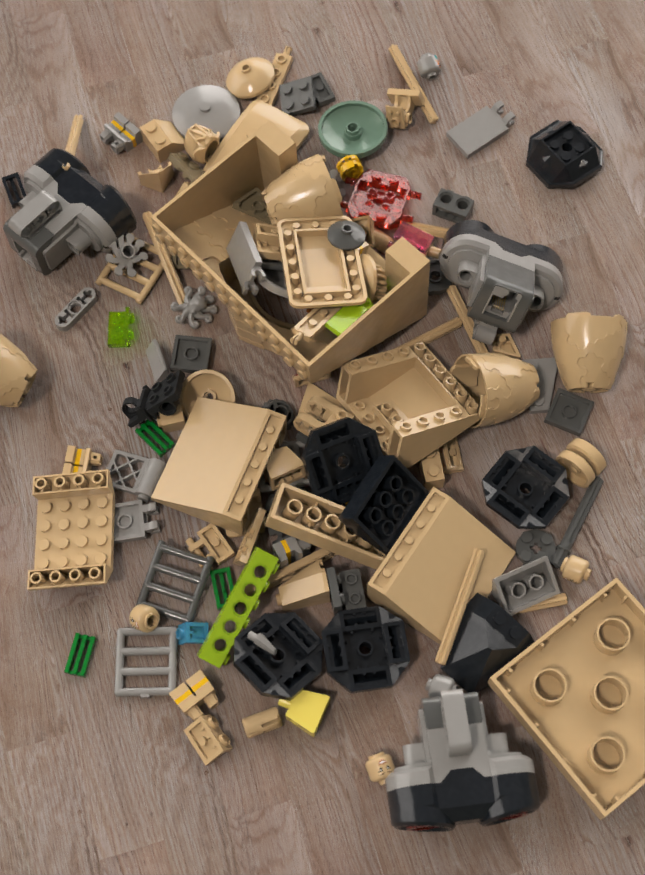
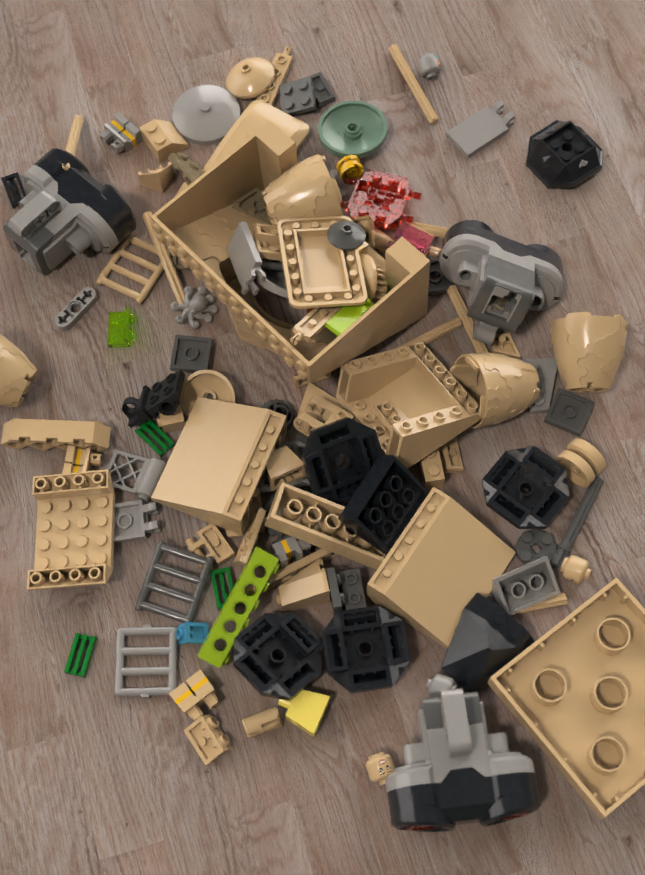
(55, 433): none -> tan brick
(126, 254): light grey animal -> none
(144, 618): tan head -> none
(156, 361): light grey slope -> none
(200, 142): tan piece -> none
(261, 641): light grey bar -> none
(403, 101): tan tile -> none
(452, 208): dark grey brick -> none
(459, 607): tan axle -> none

